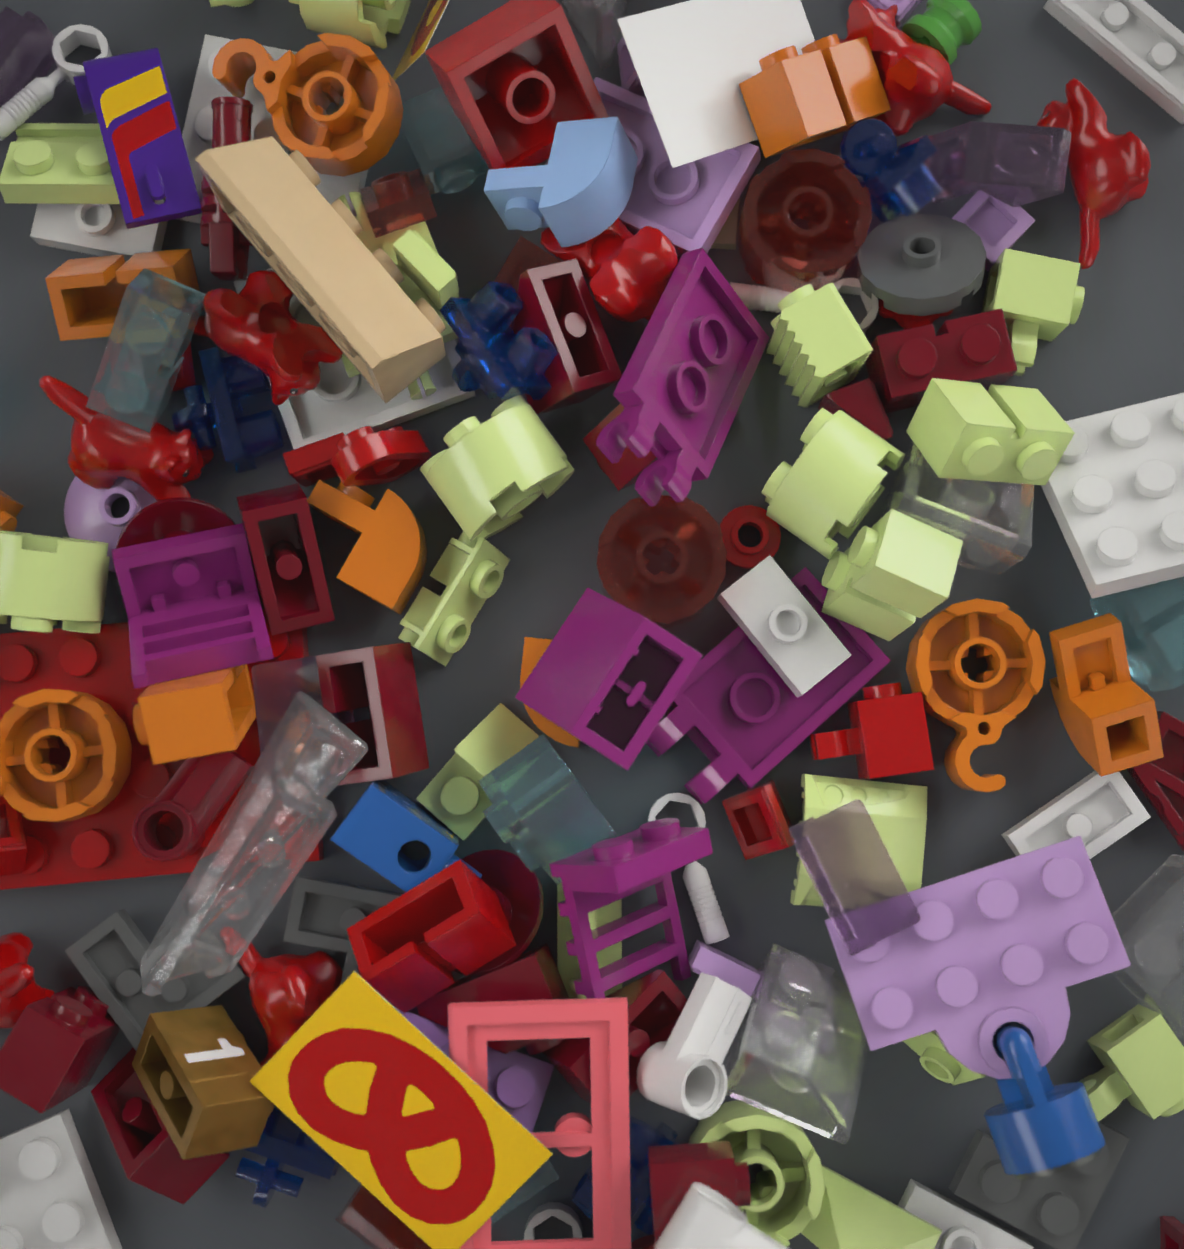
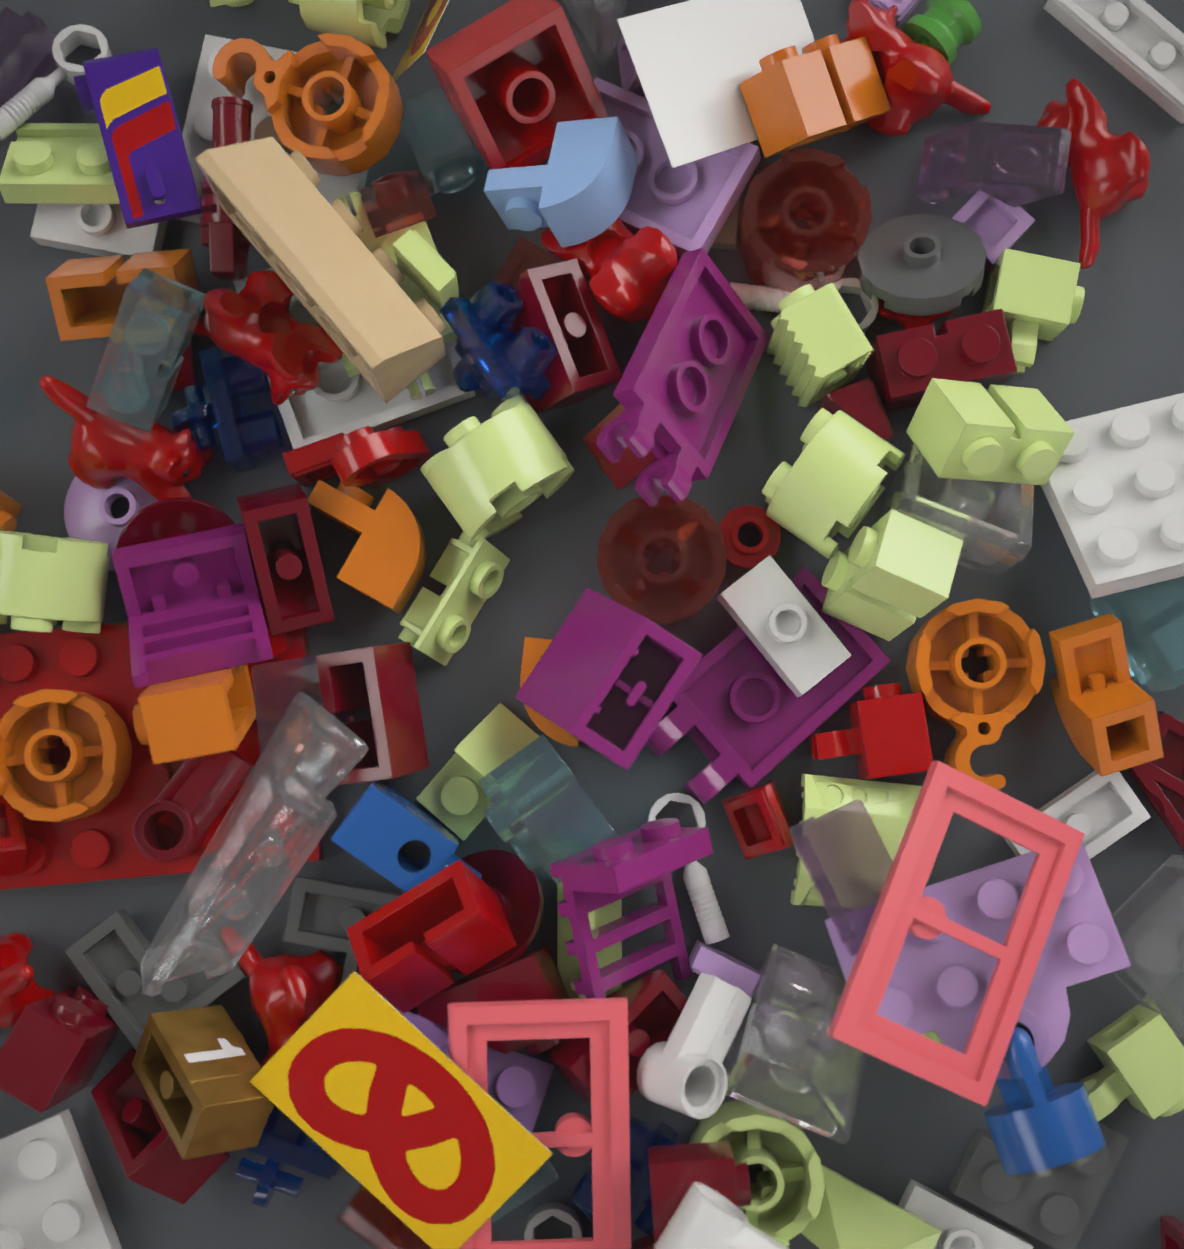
(891, 172): clear blue hips -> none
(905, 910): none -> coral door

